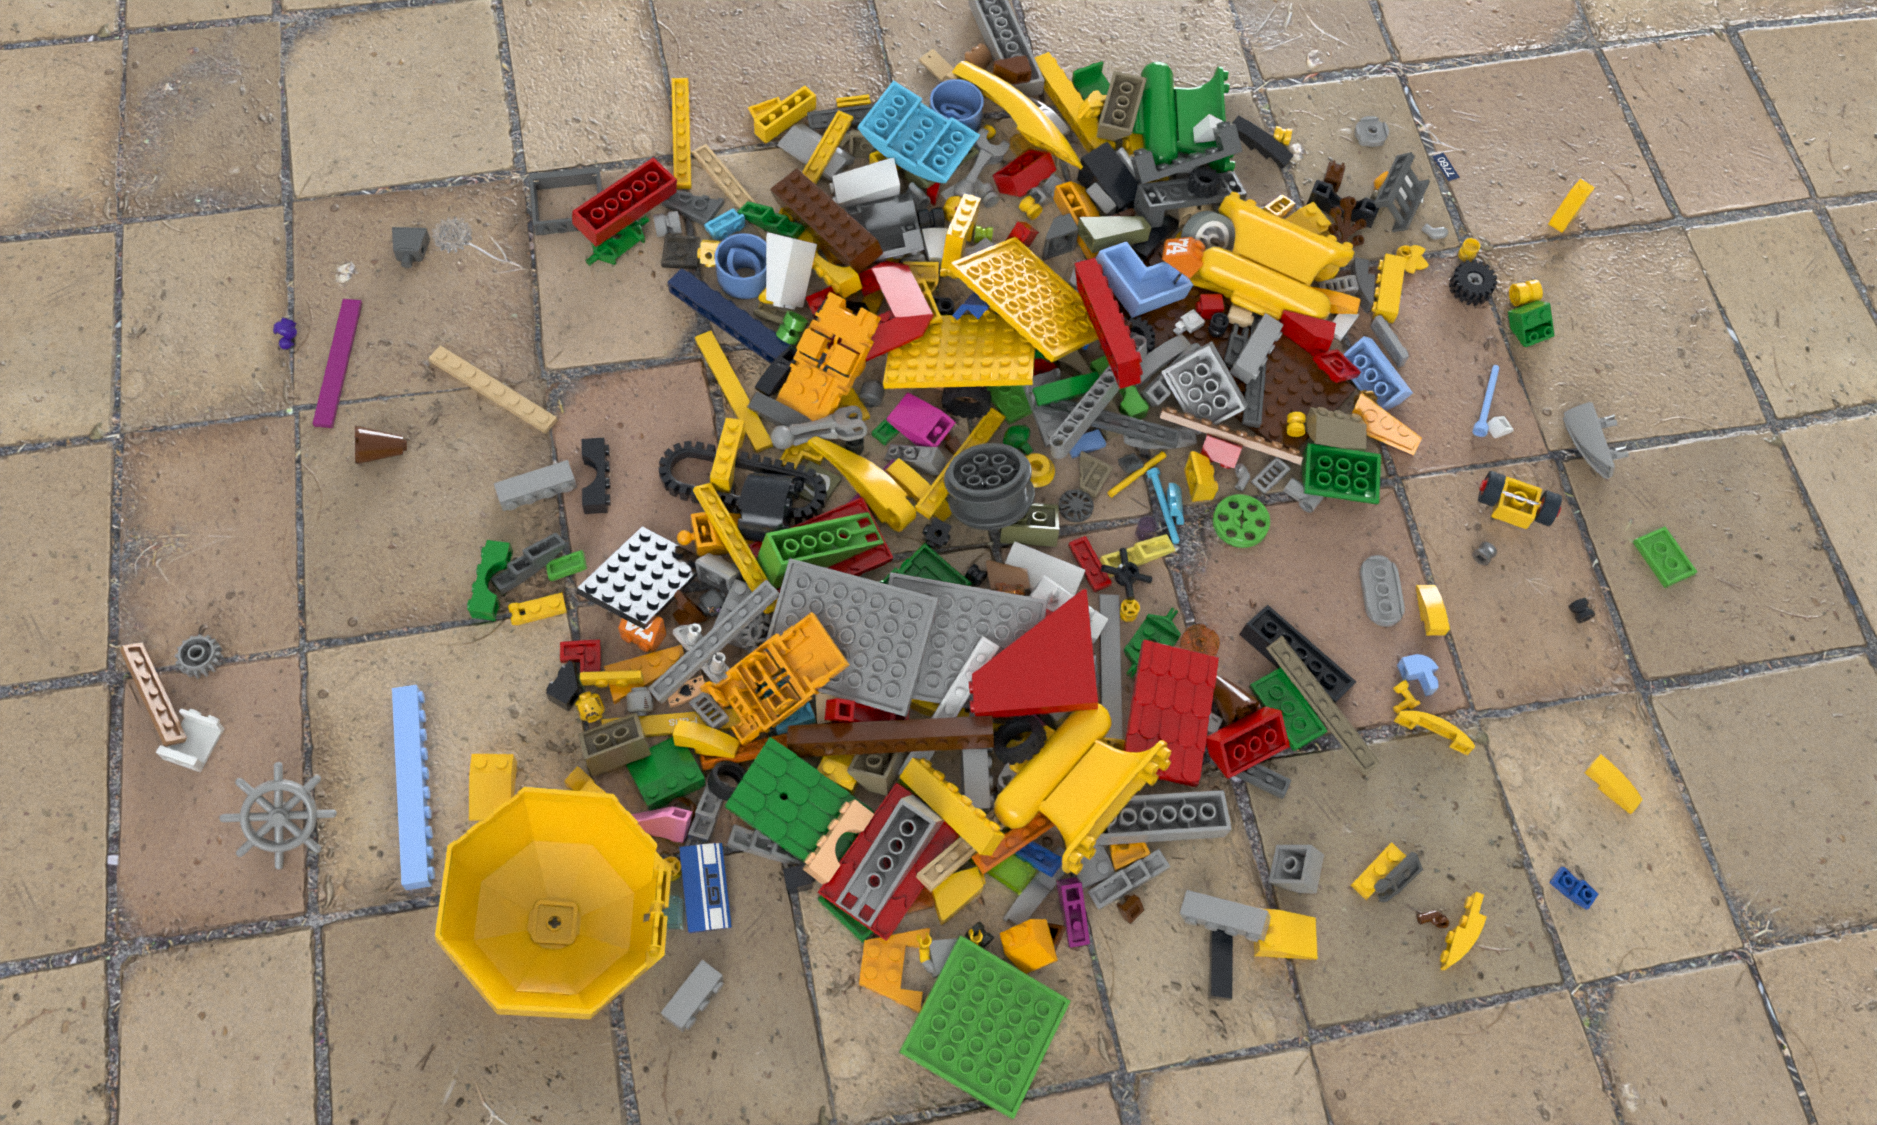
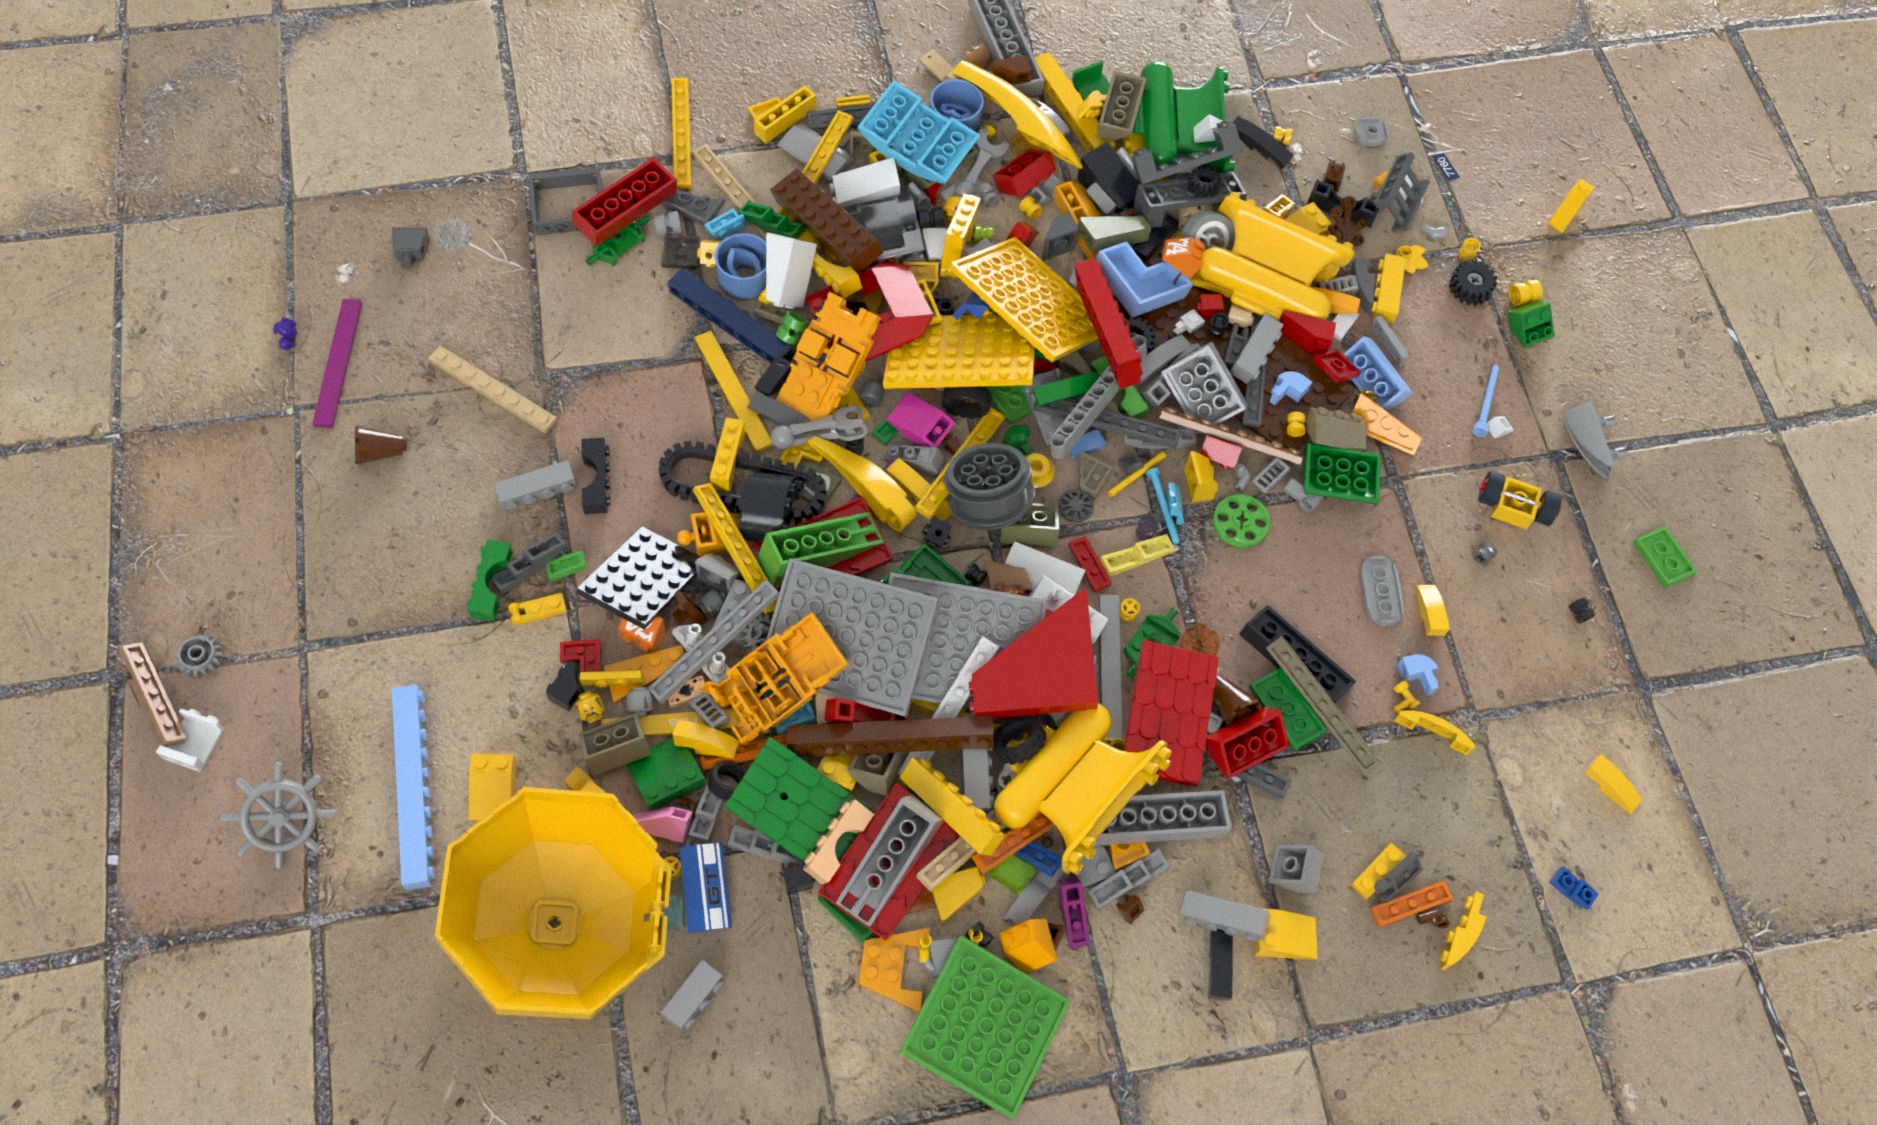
(1126, 574): black bar -> none
(1290, 384): none -> light blue brick
(1411, 904): none -> orange tile

